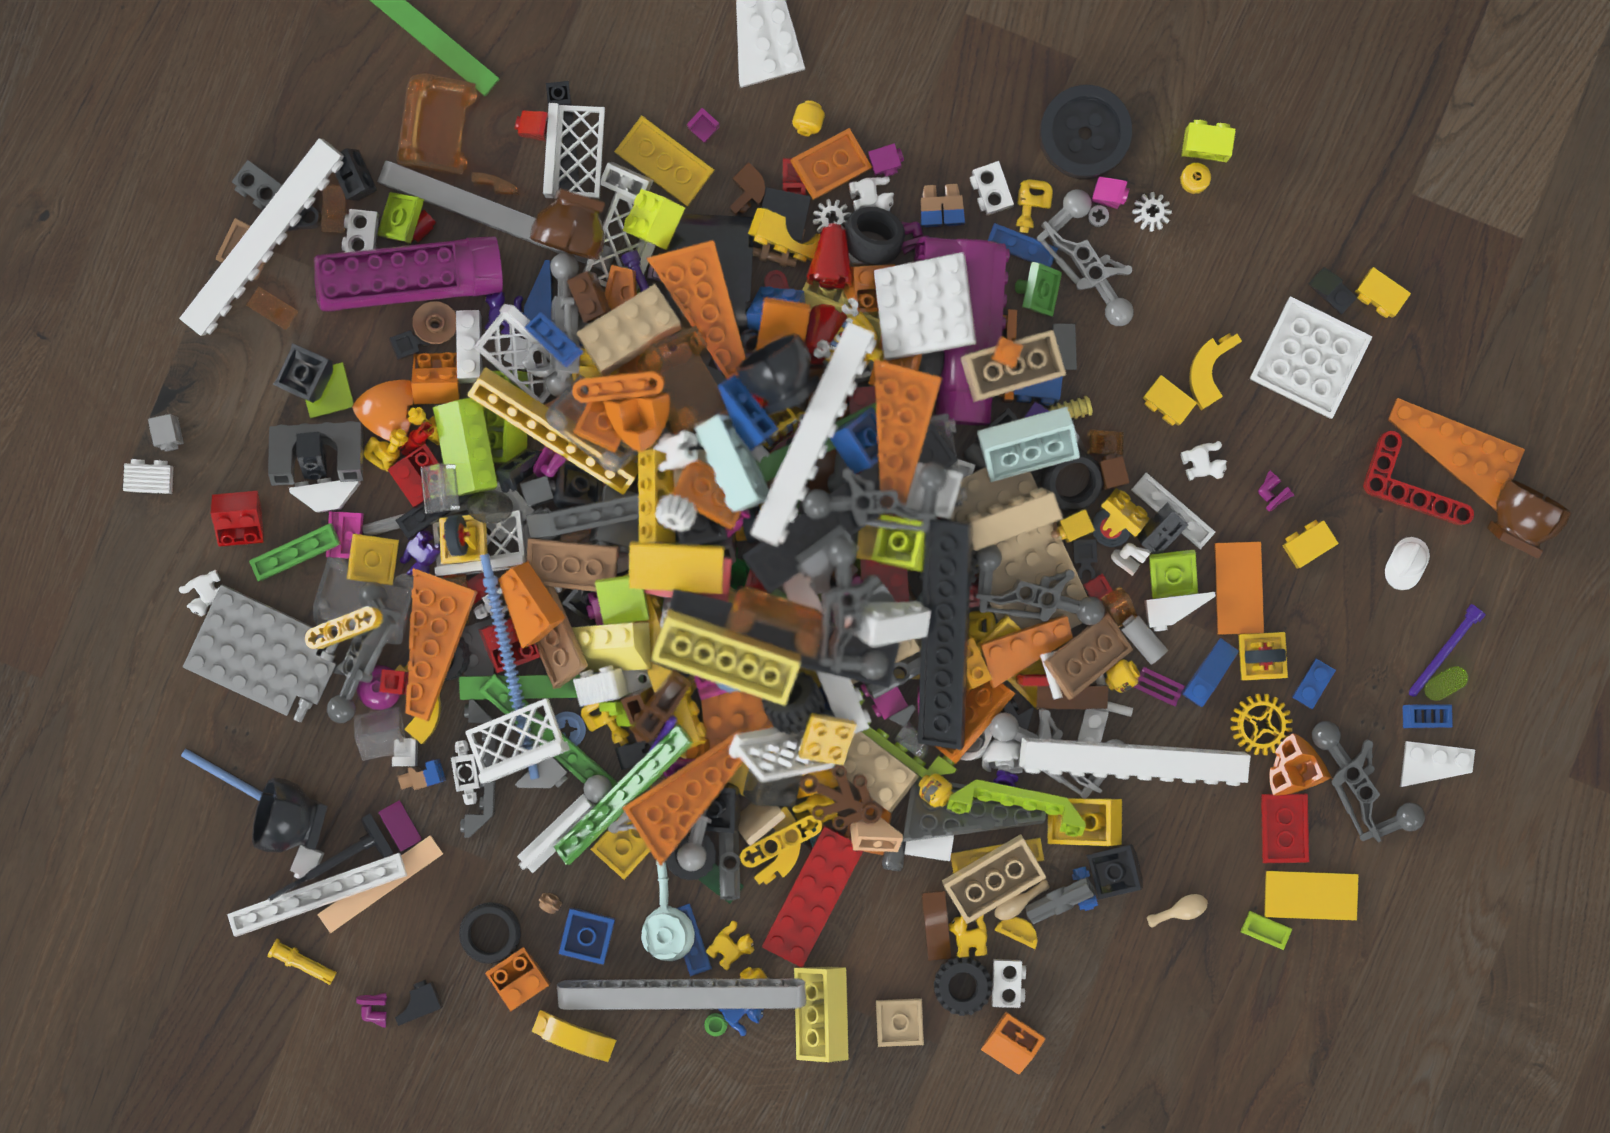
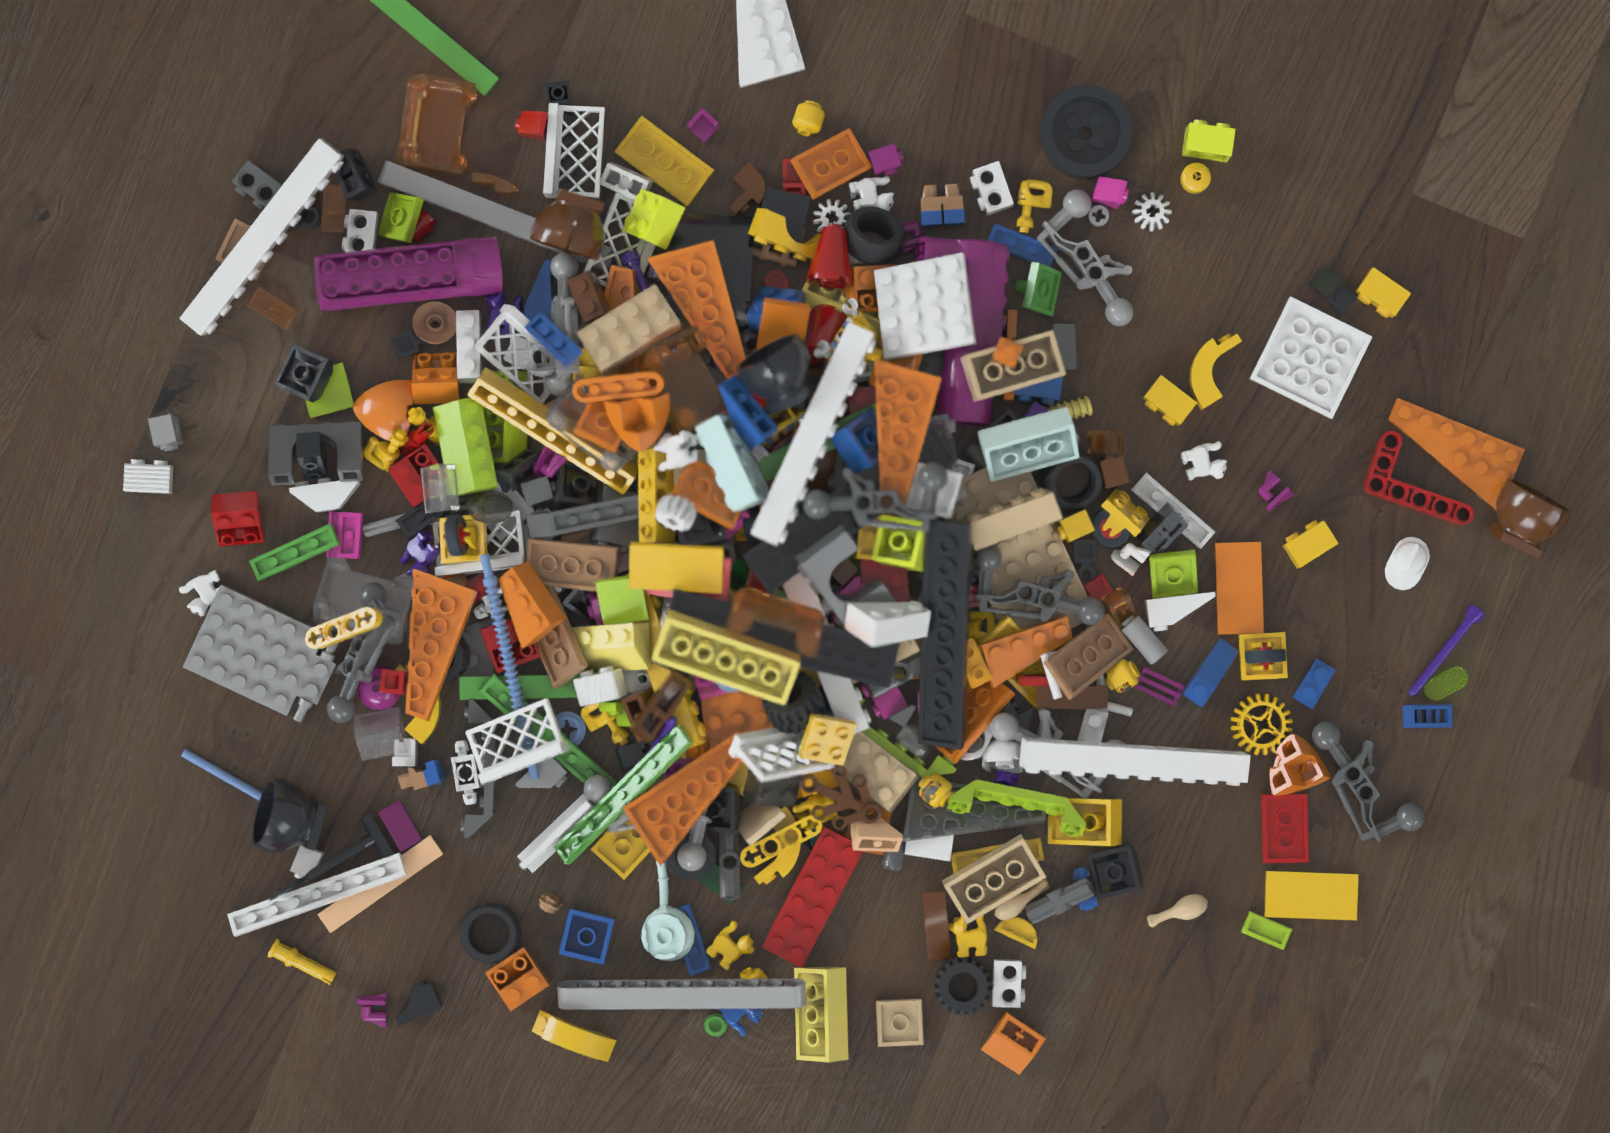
(372, 559): yellow tile -> none
(872, 663): dark grey piece -> none
(1434, 762): white wing -> none

